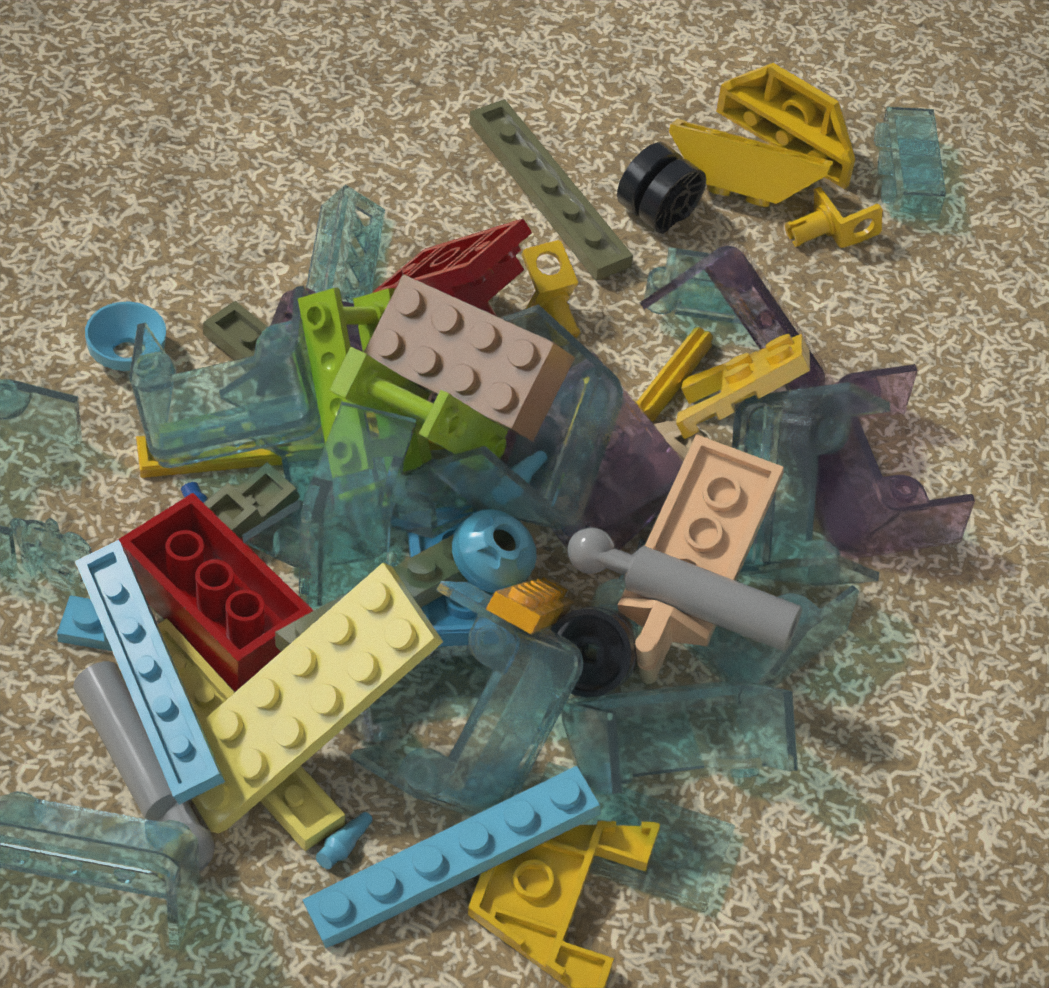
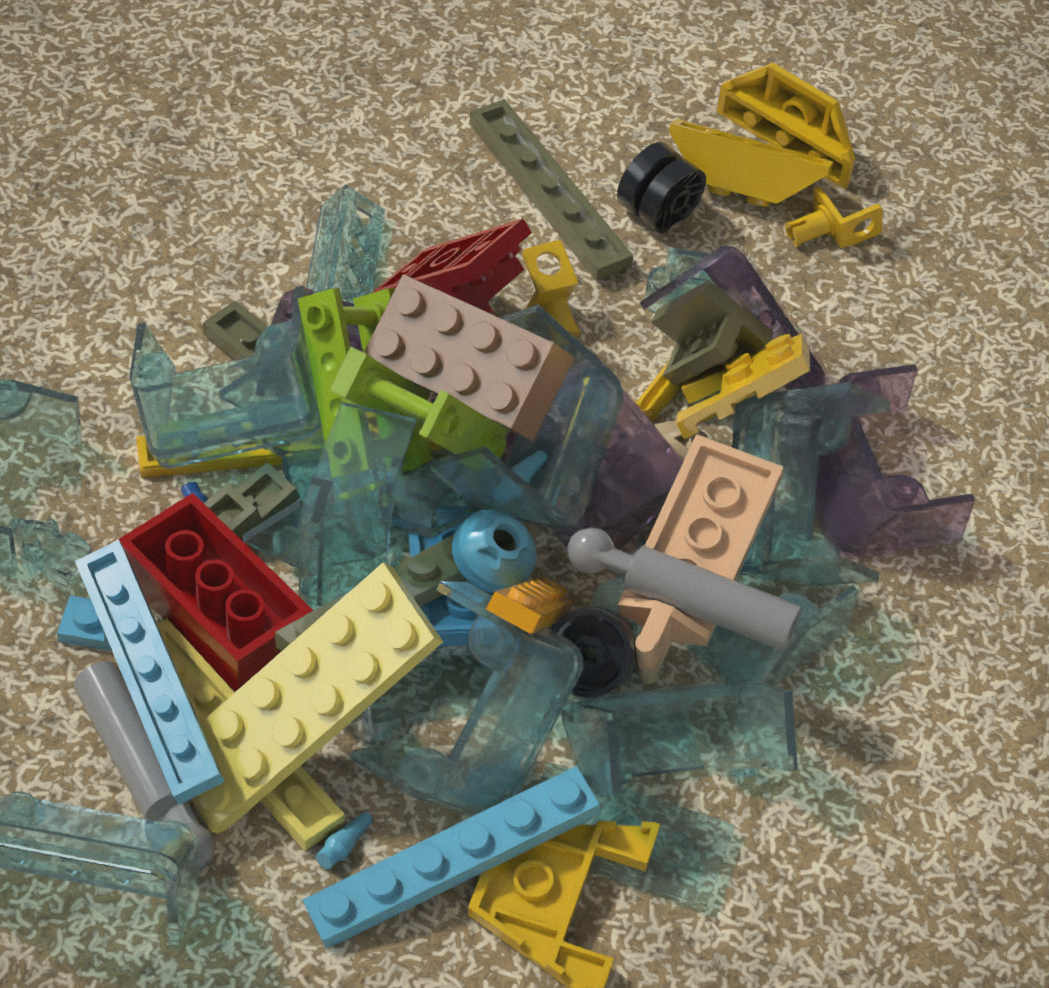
(116, 325): medium azure piece -> none
(707, 331): none -> olive bracket
(910, 163): clear light blue brick -> none

